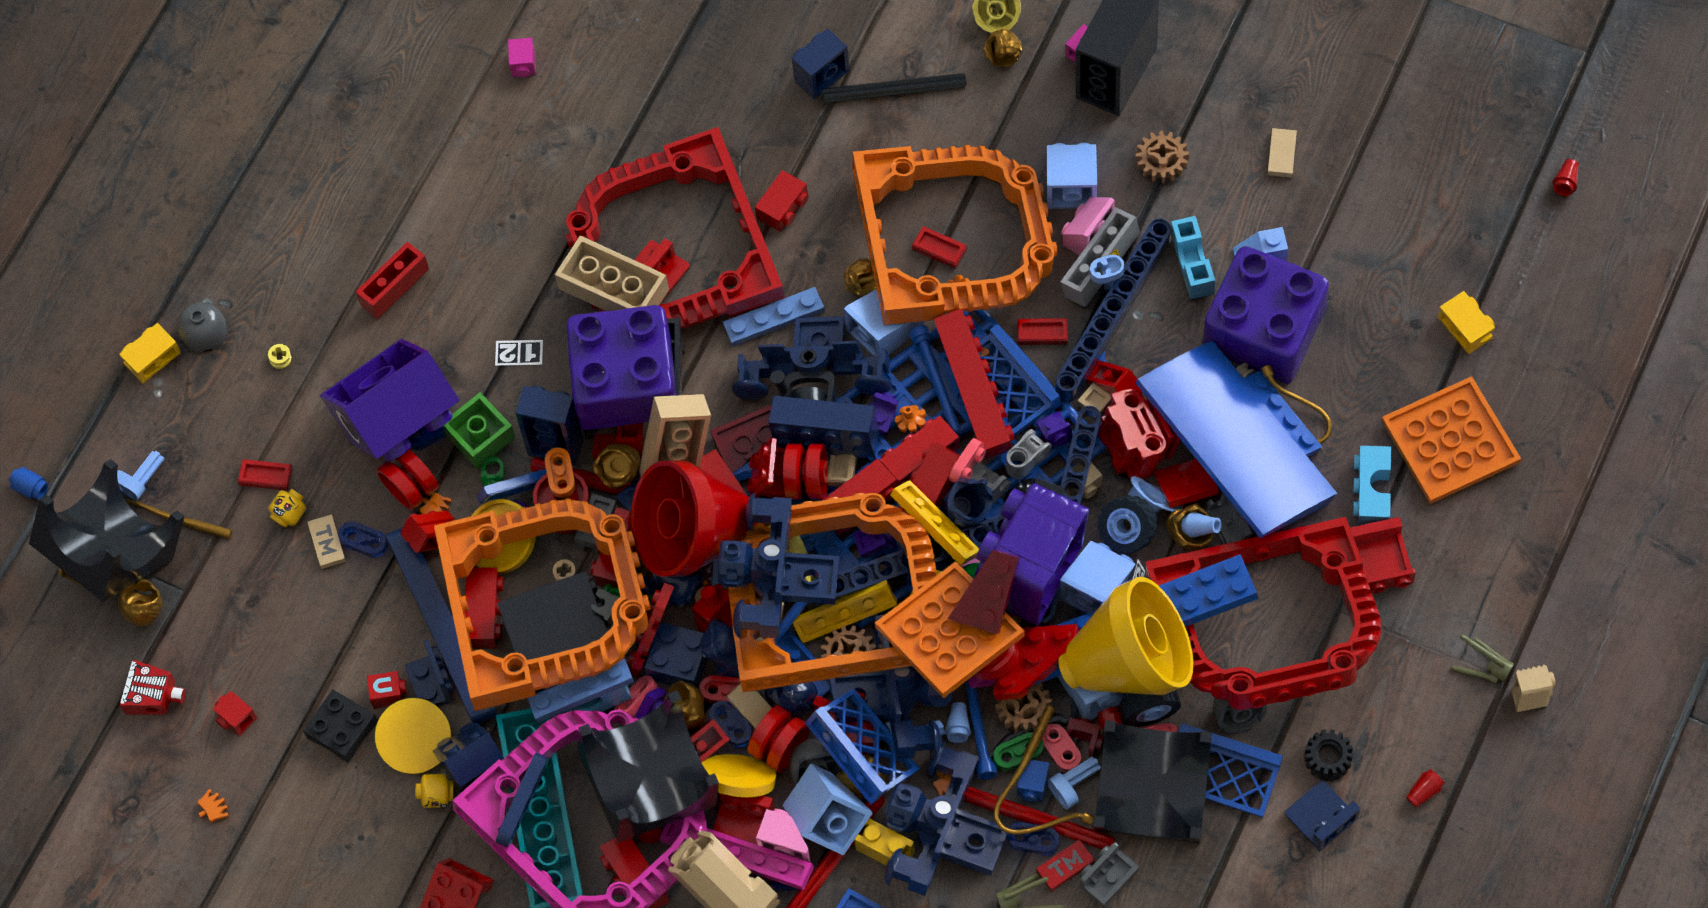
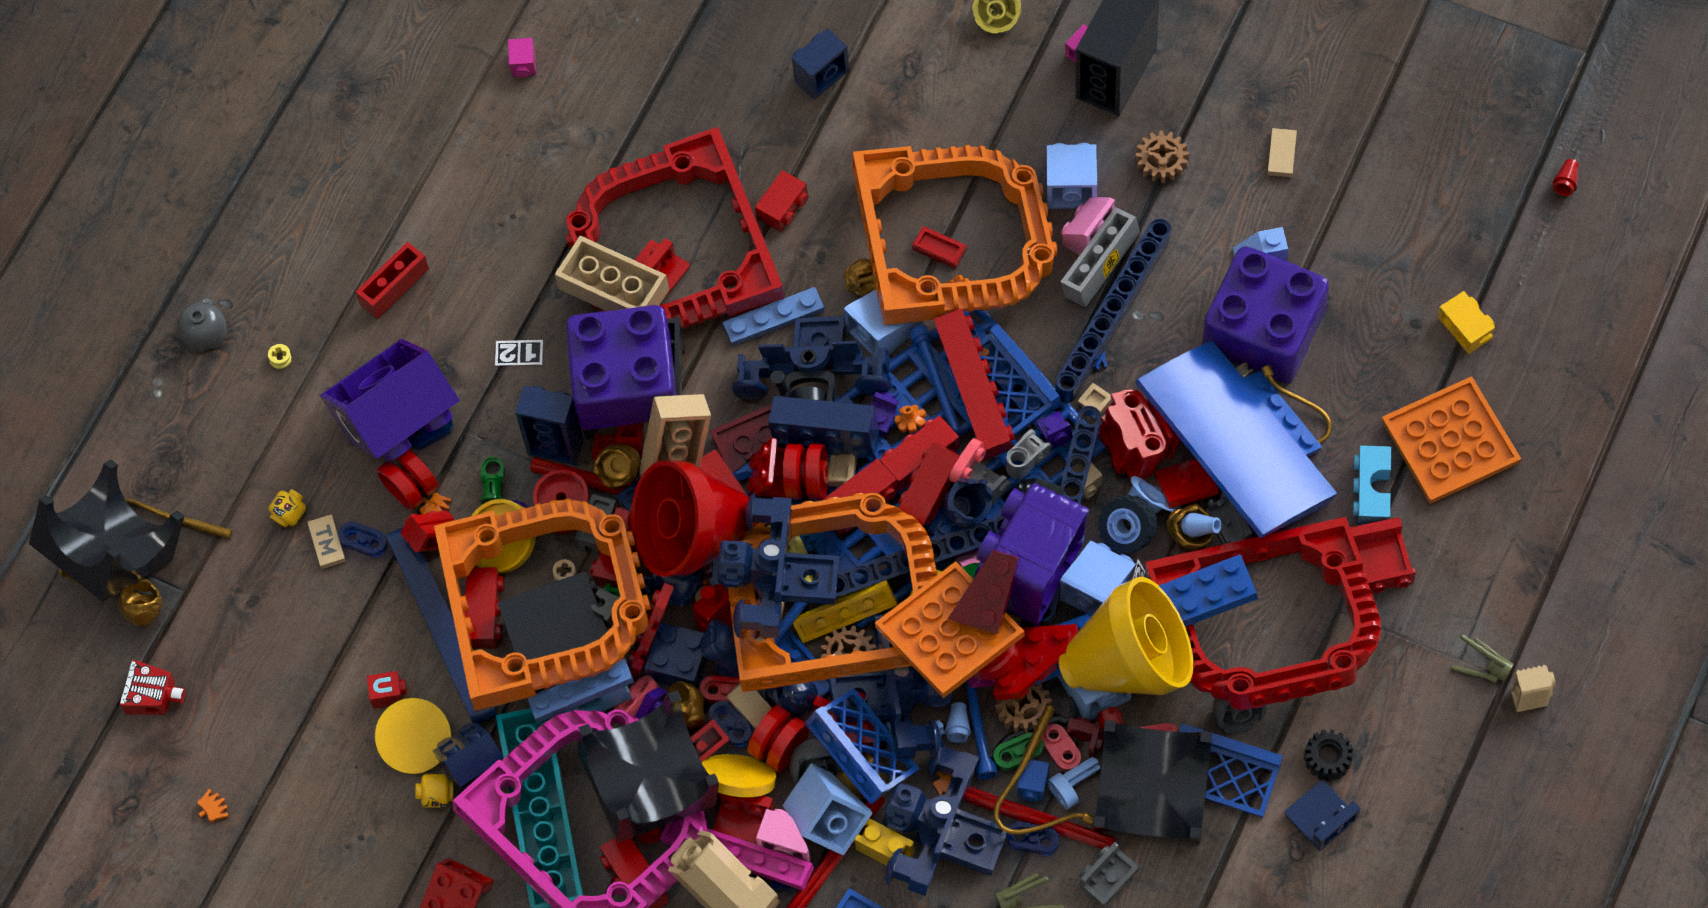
(28, 483): blue brick -> none
(134, 485): light blue piece -> none
(149, 353): yellow brick -> none
(234, 713): red brick -> none
(265, 474): red tile -> none
(340, 725): black brick -> none
(430, 678): dark blue bracket -> none
(478, 430): bright green brick -> none
(510, 487): blue tile -> none
(522, 800): dark blue beam -> none
(560, 474): orange plate -> none
(872, 543): dark purple bracket -> none
(894, 87): black axle -> none
(935, 522): yellow plate -> none
(1003, 48): pearl gold piece -> none
(1043, 331): red tile -> none
(1065, 865): red tile -> none
(1112, 268): light blue piece -> none
(1112, 378): red slope -> none
(1149, 709): black wheel -> none
(1189, 251): medium azure arch -> none
(1425, 787): red cone -> none

